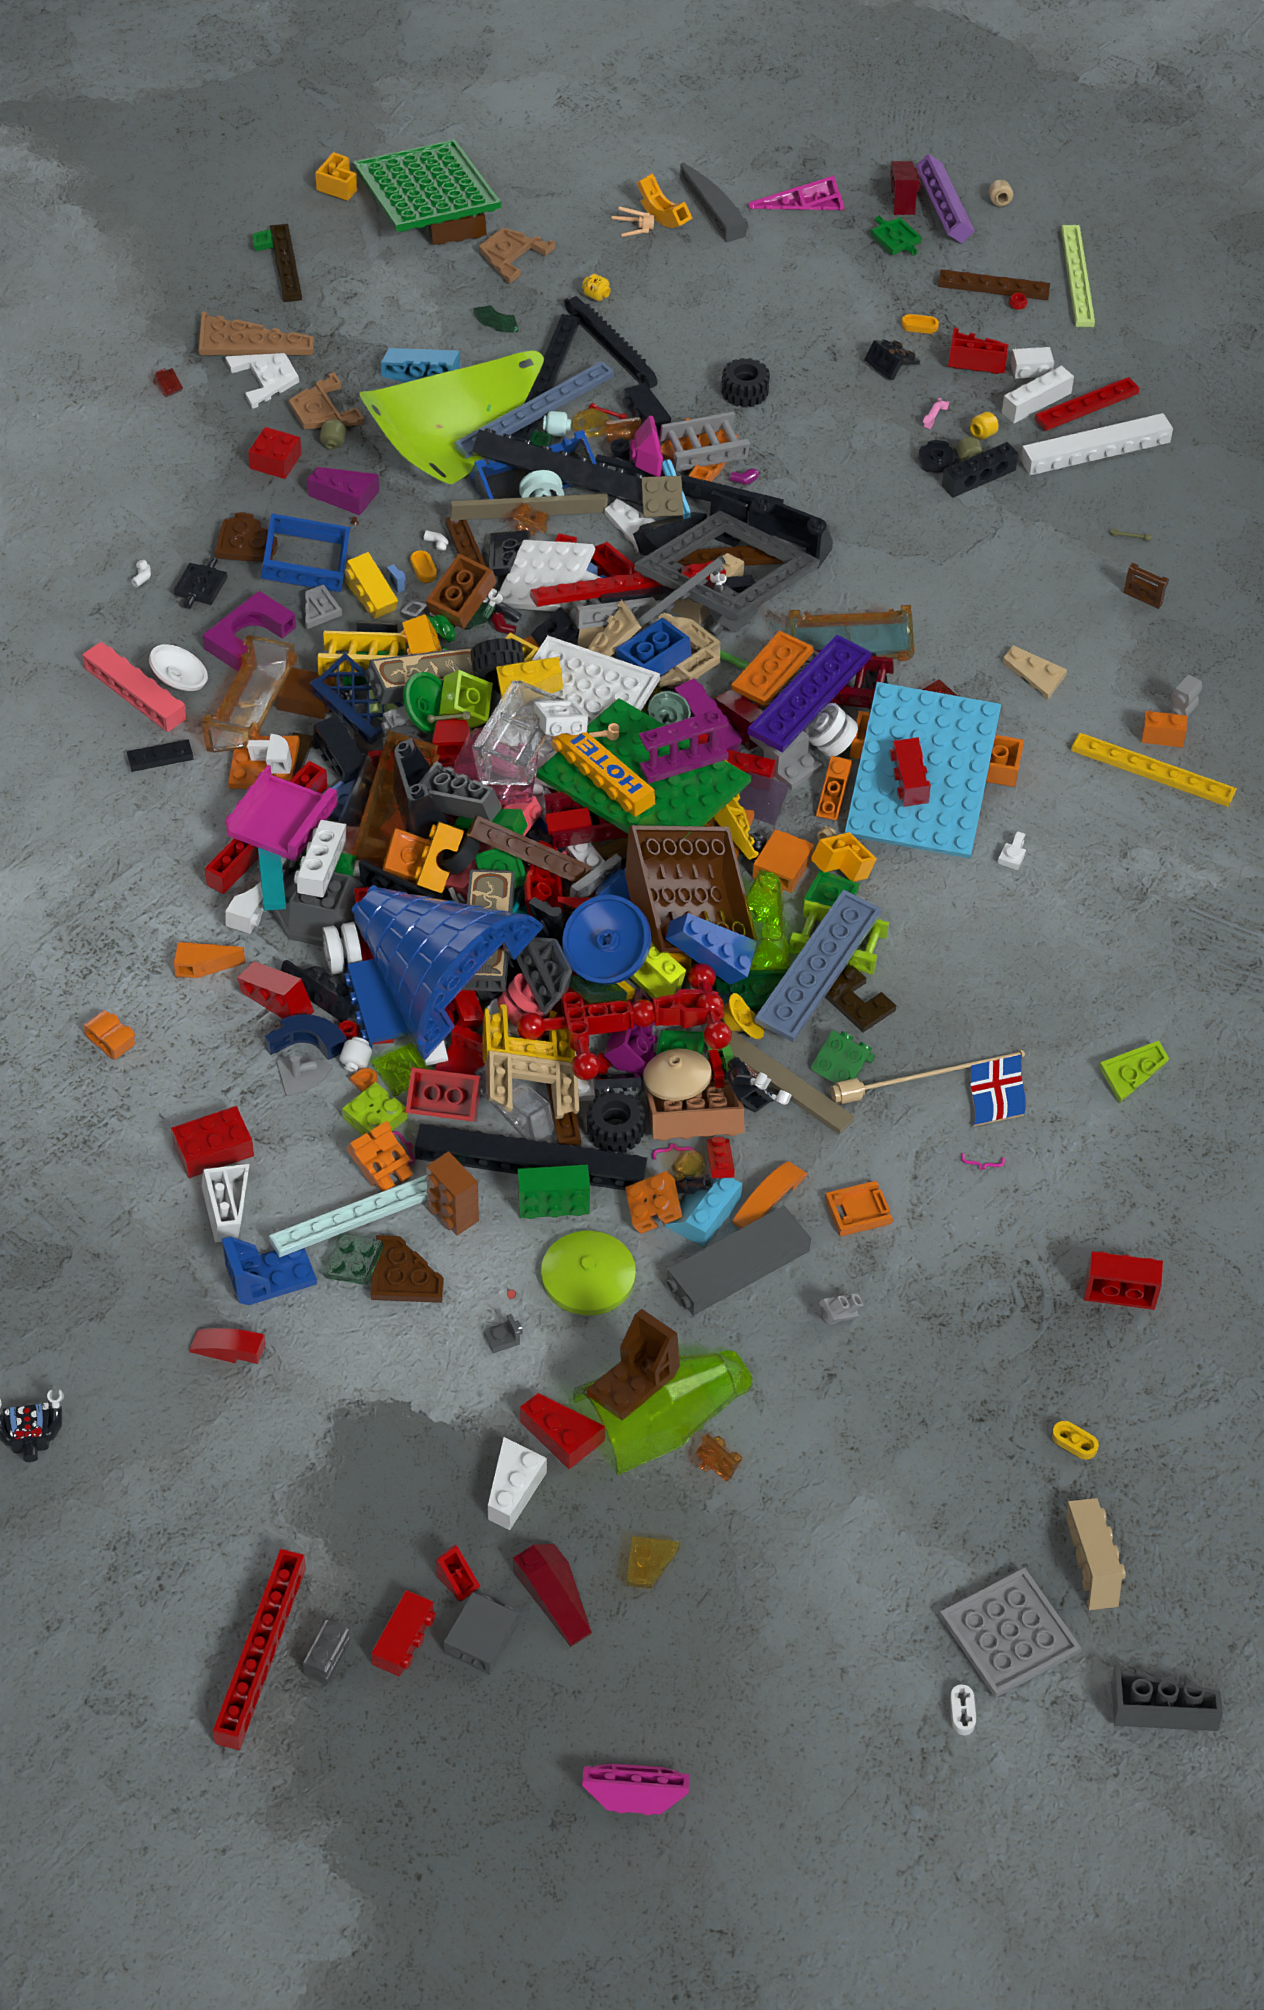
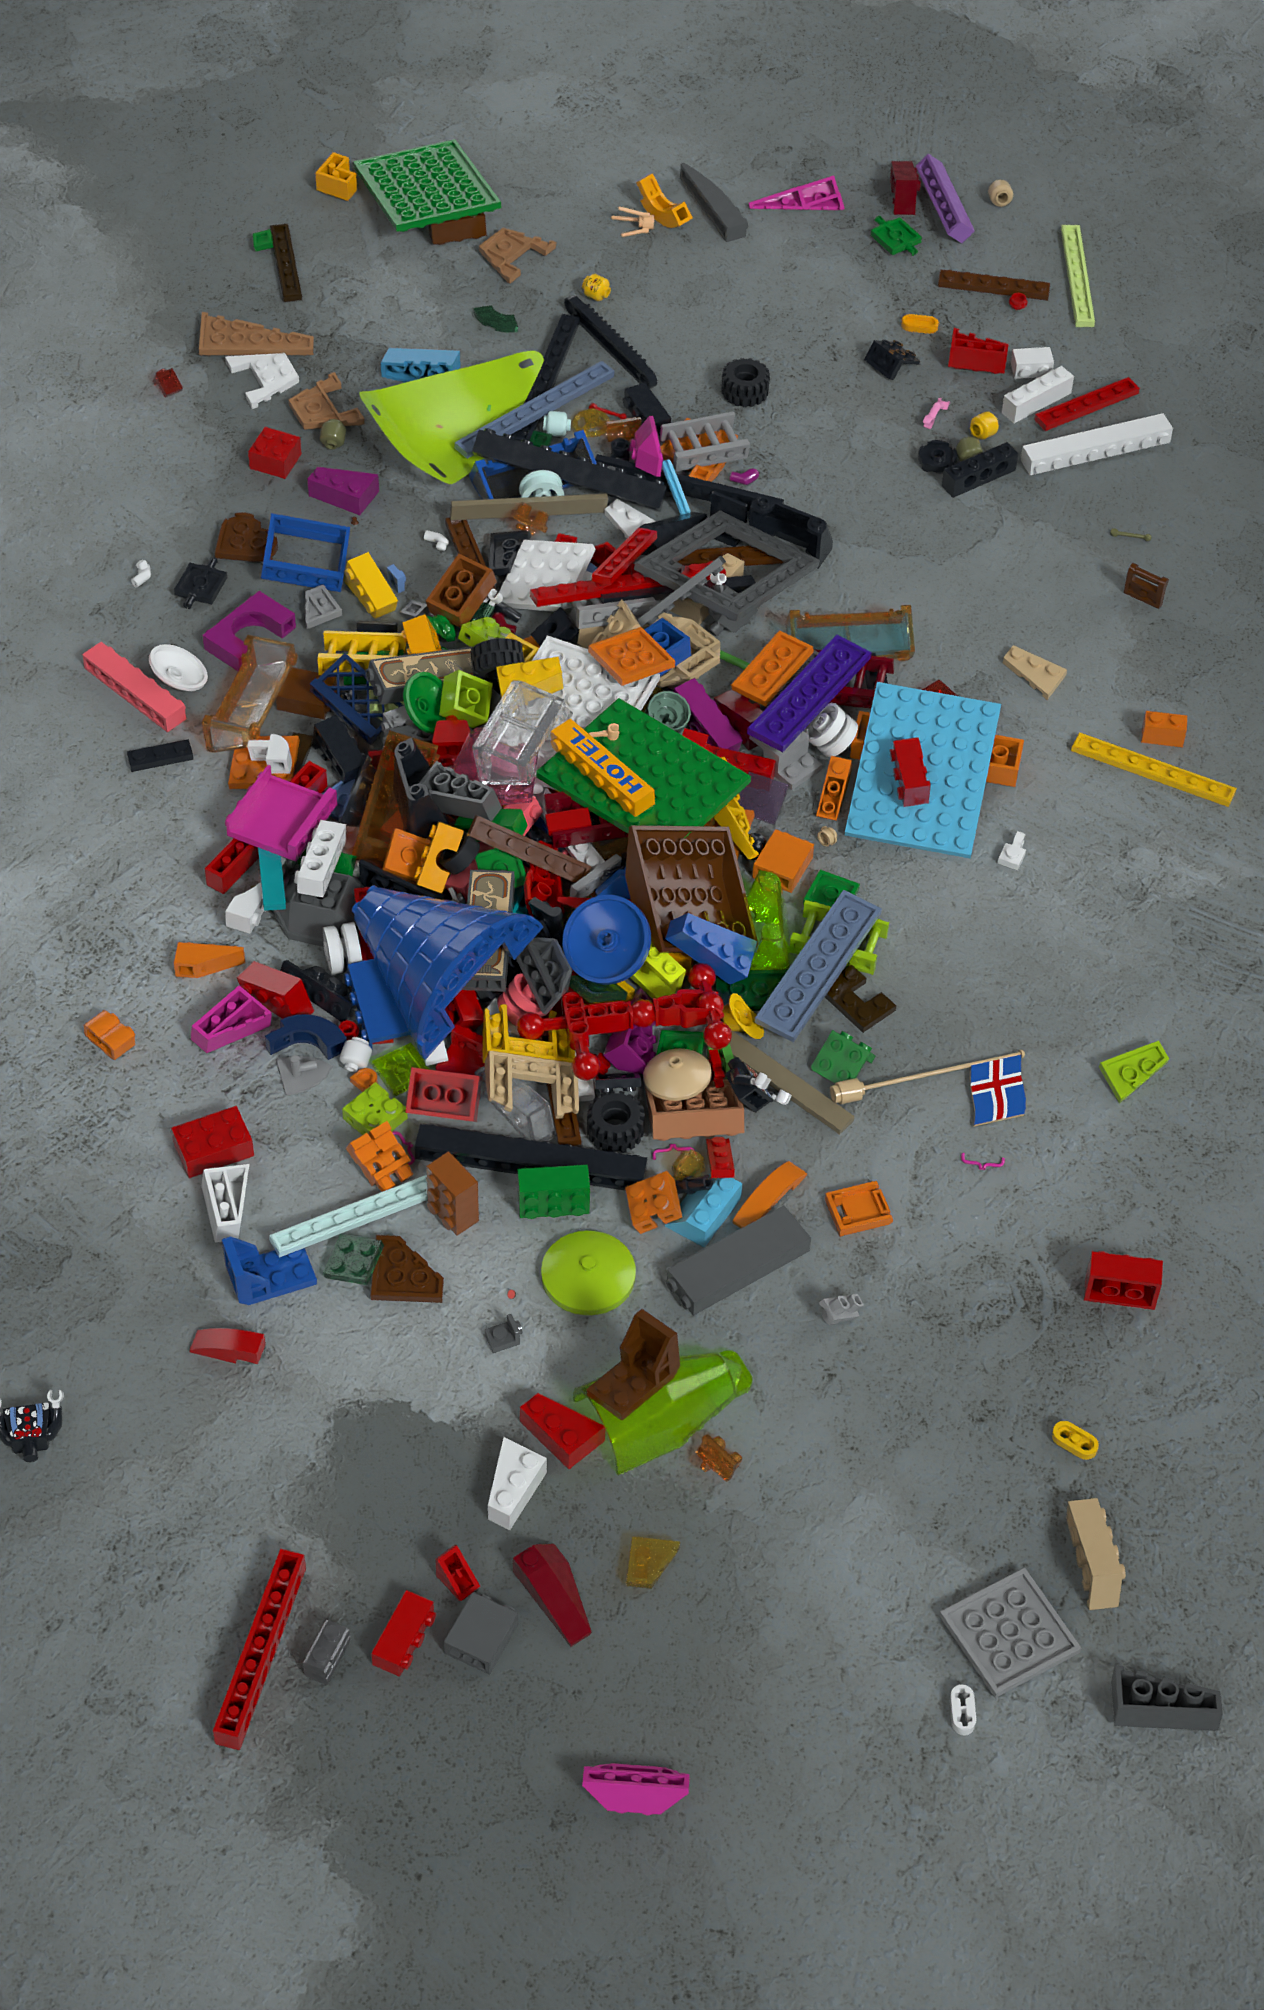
(230, 1020): none -> dark pink wedge
(423, 566): light orange tile -> none
(466, 715): olive hinge -> none
(481, 630): none -> lime piece
(561, 717): white plate -> none
(623, 556): none -> red plate
(631, 656): none -> orange plate
(662, 496): dark tan plate -> none
(687, 759): magenta fence -> none
(846, 854): light orange brick -> none
(1185, 696): light grey brick -> none

